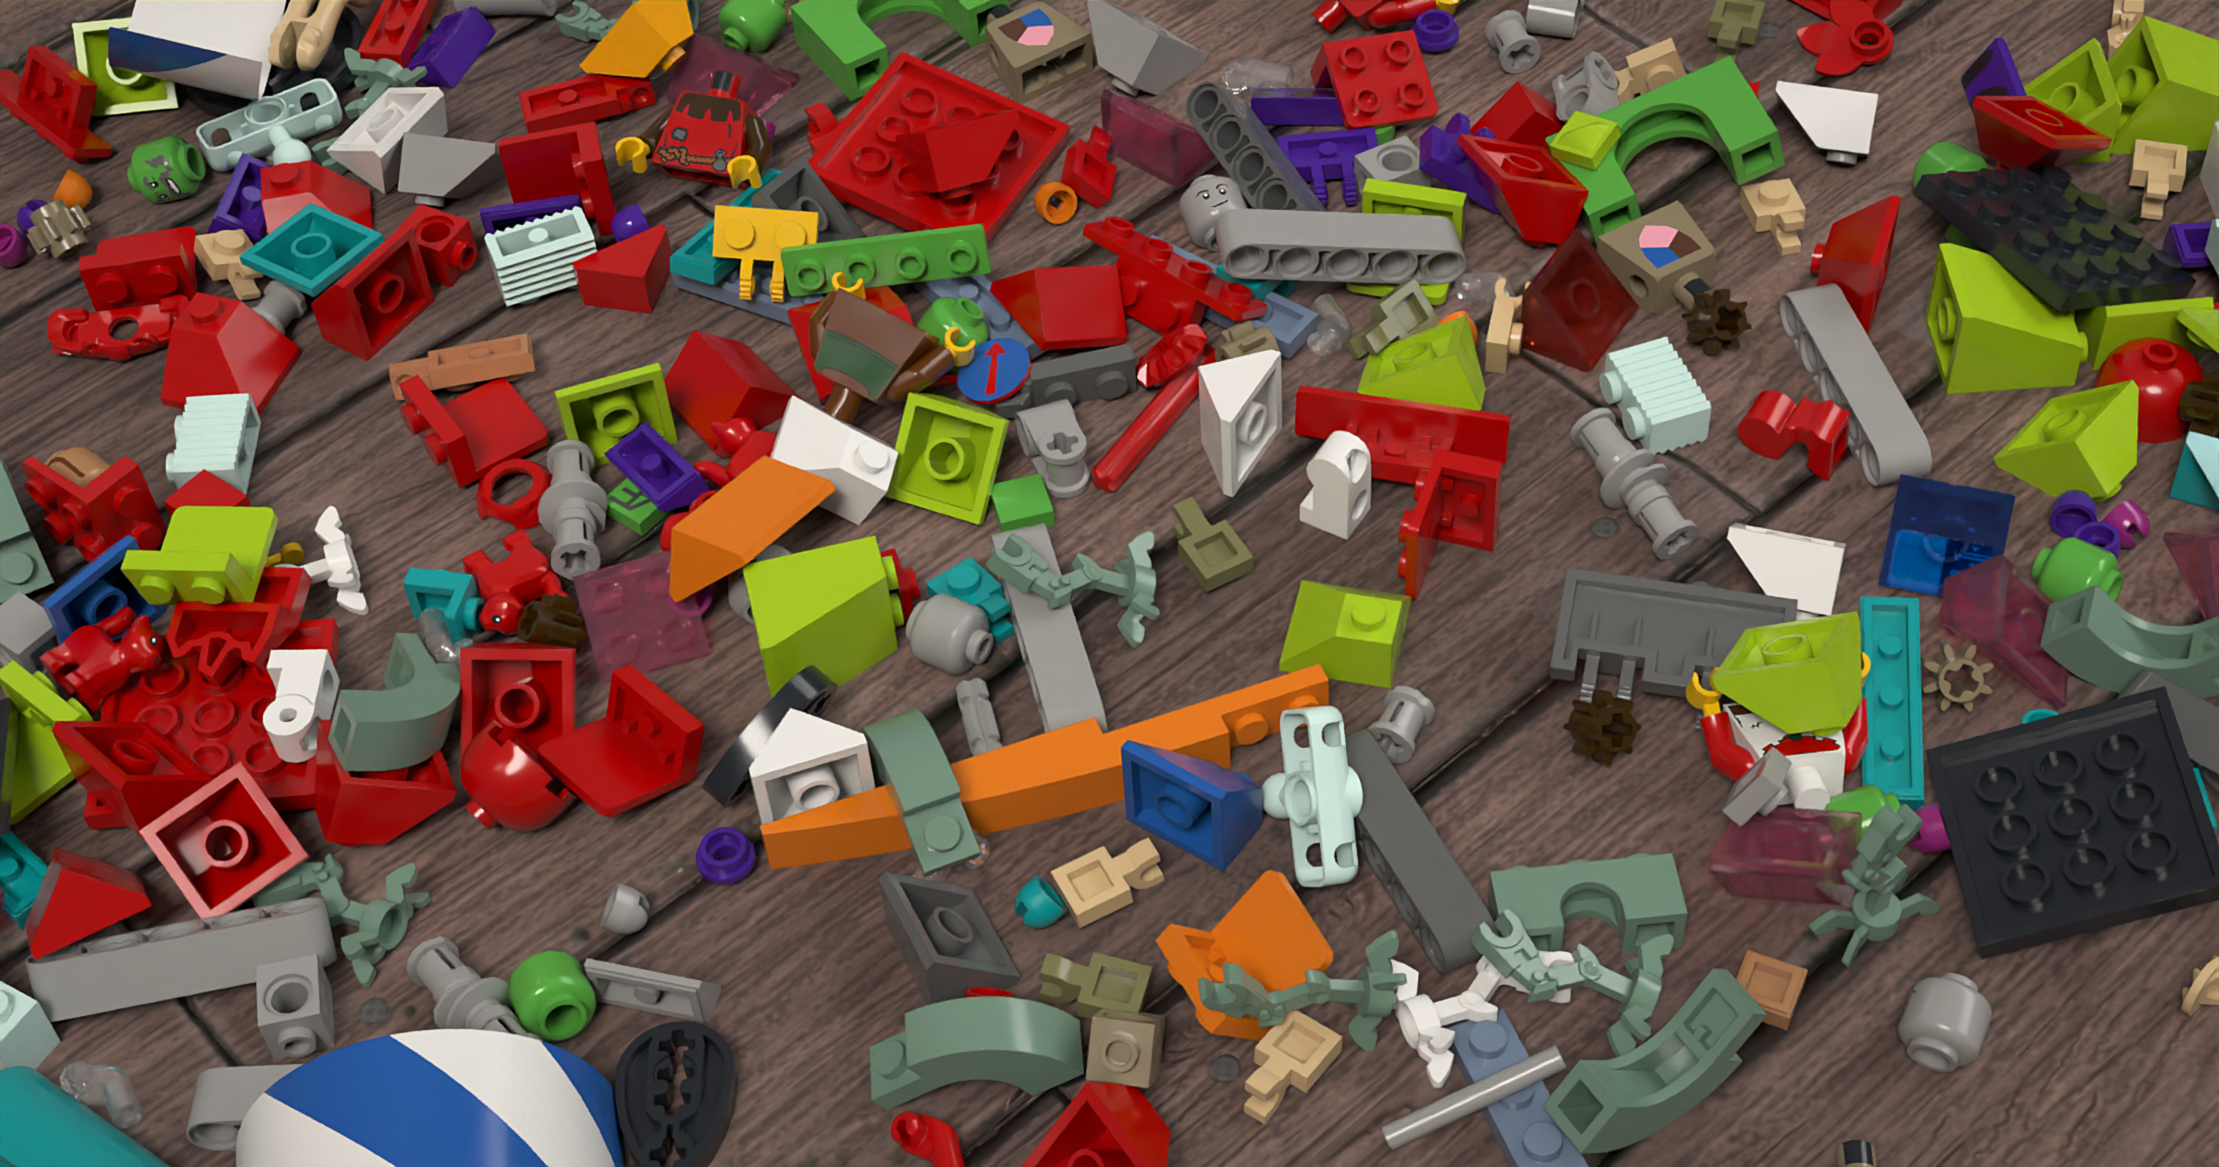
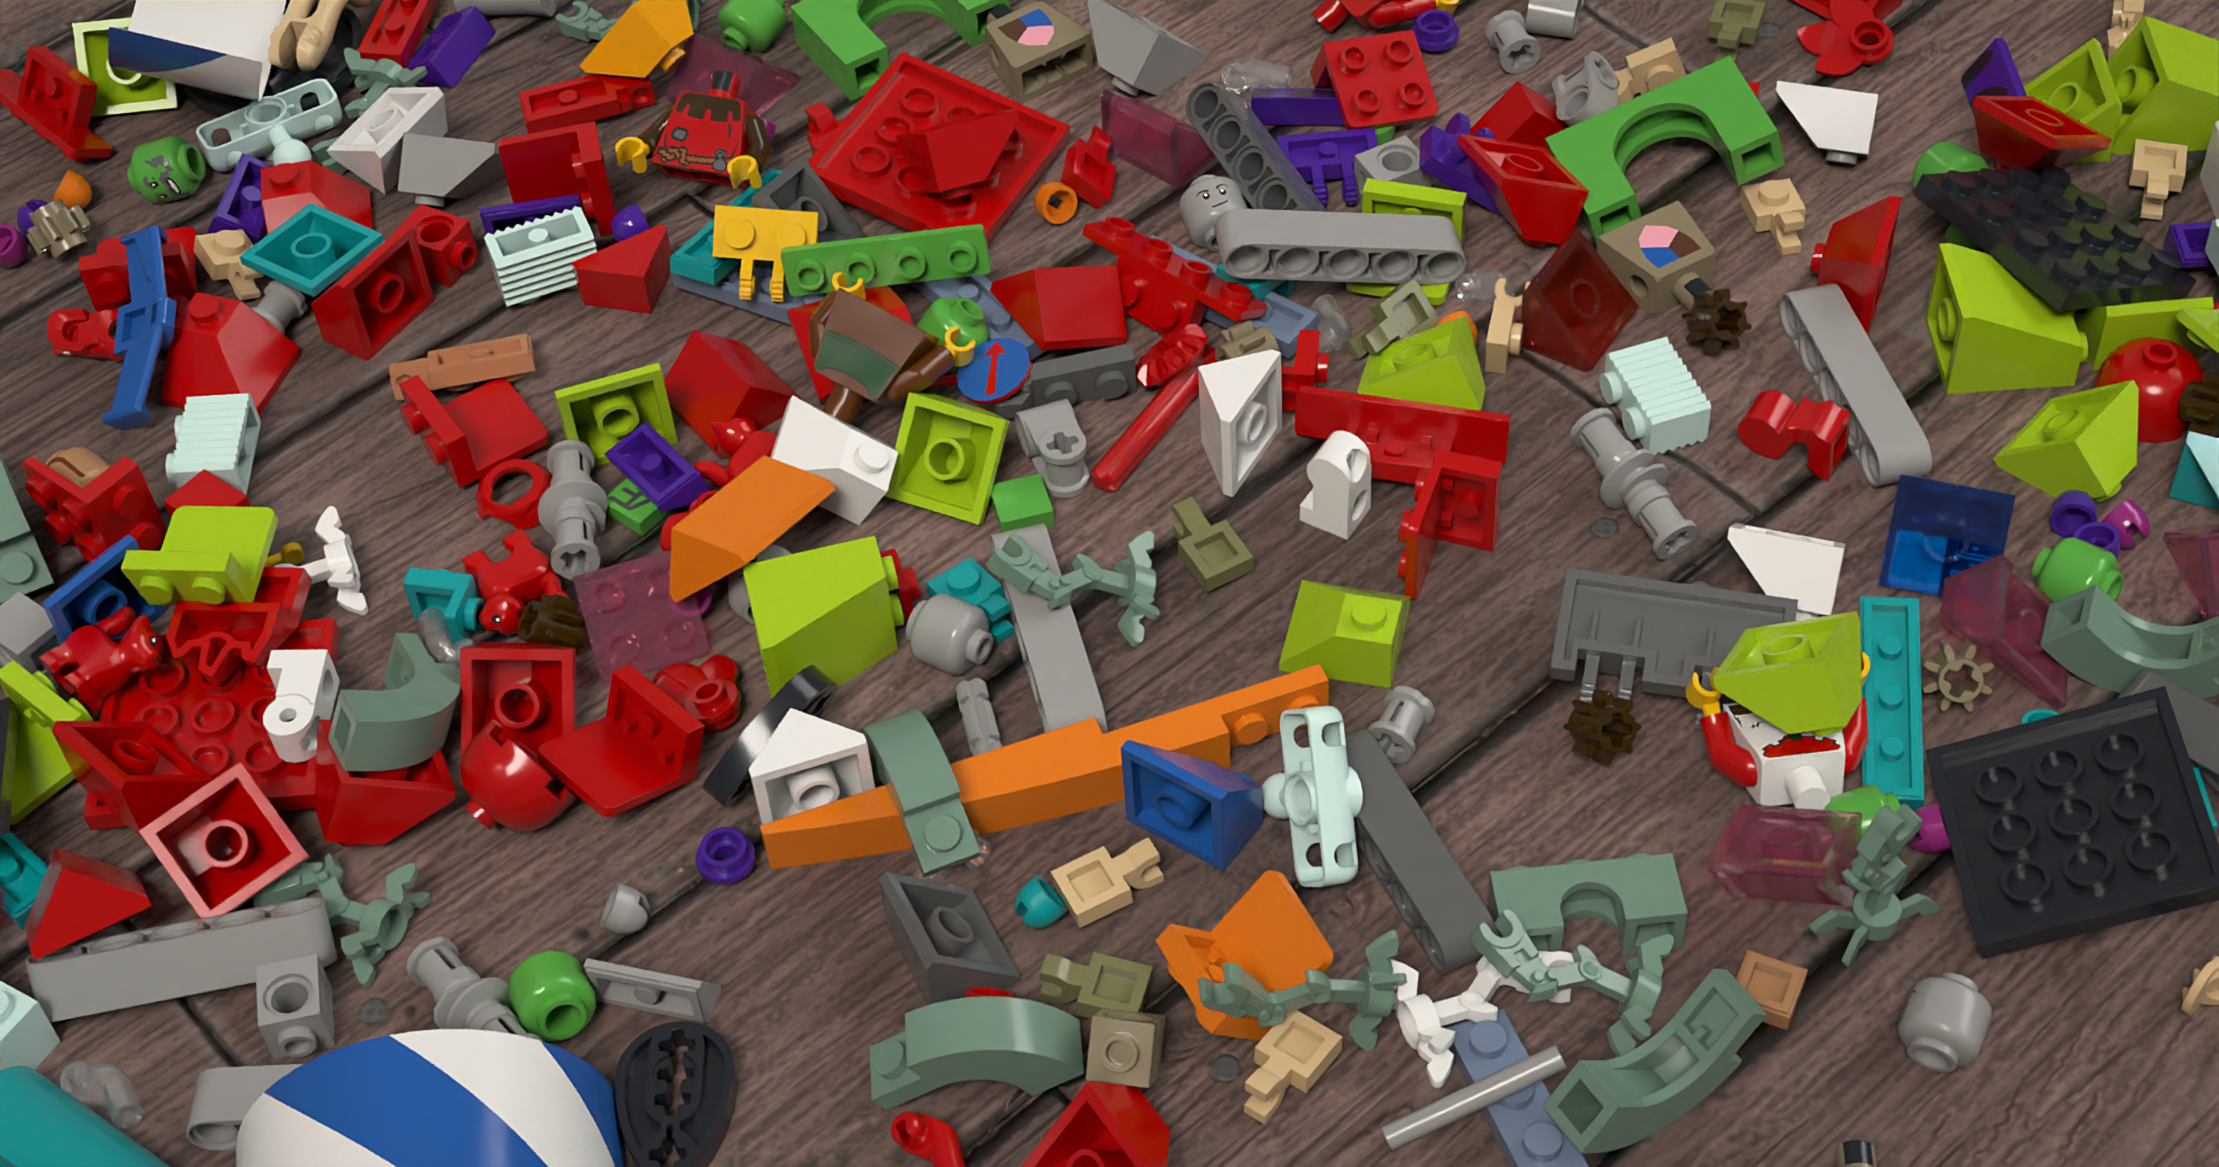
(141, 327): none -> blue plate
(705, 690): none -> red plate
(1309, 369): none -> red bracket
(1585, 140): lime tile -> none
(1758, 788): light grey plate -> none

